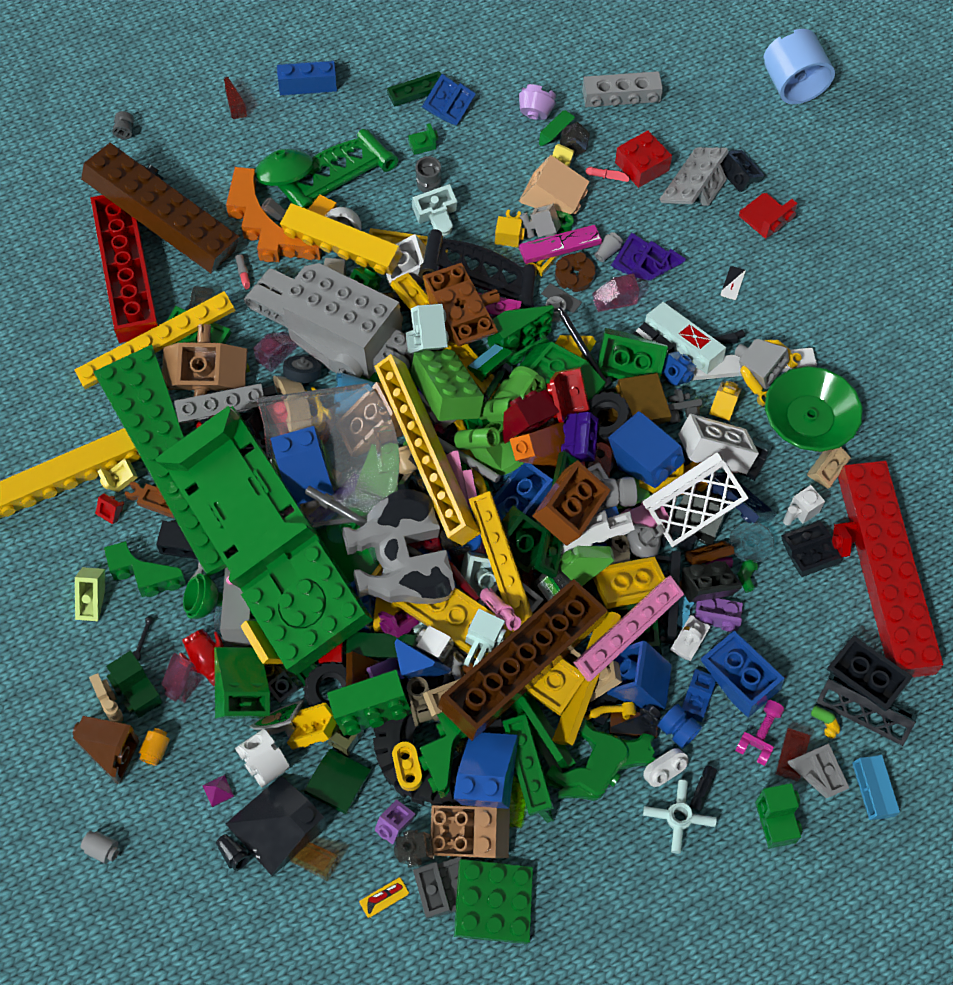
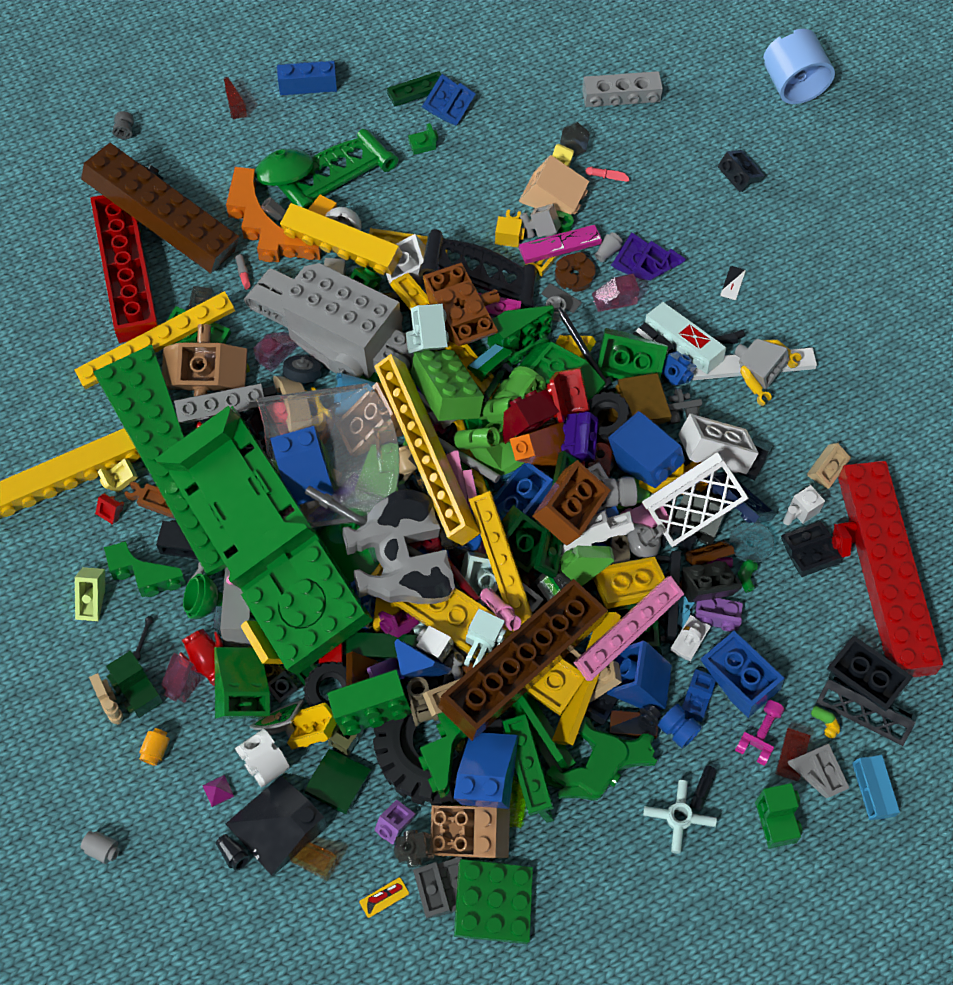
(107, 744): reddish brown slope -> none
(407, 767): yellow plate -> none
(428, 174): dark grey wheel -> none
(436, 207): light aqua brick -> none
(536, 102): lavender cone -> none
(555, 127): green slope -> none
(626, 708): yellow piece -> none
(643, 158): red brick -> none
(665, 767): white plate -> none
(698, 177): light grey bracket -> none
(725, 400): yellow slope -> none
(767, 215): red bracket -> none
(815, 393): green dish -> none

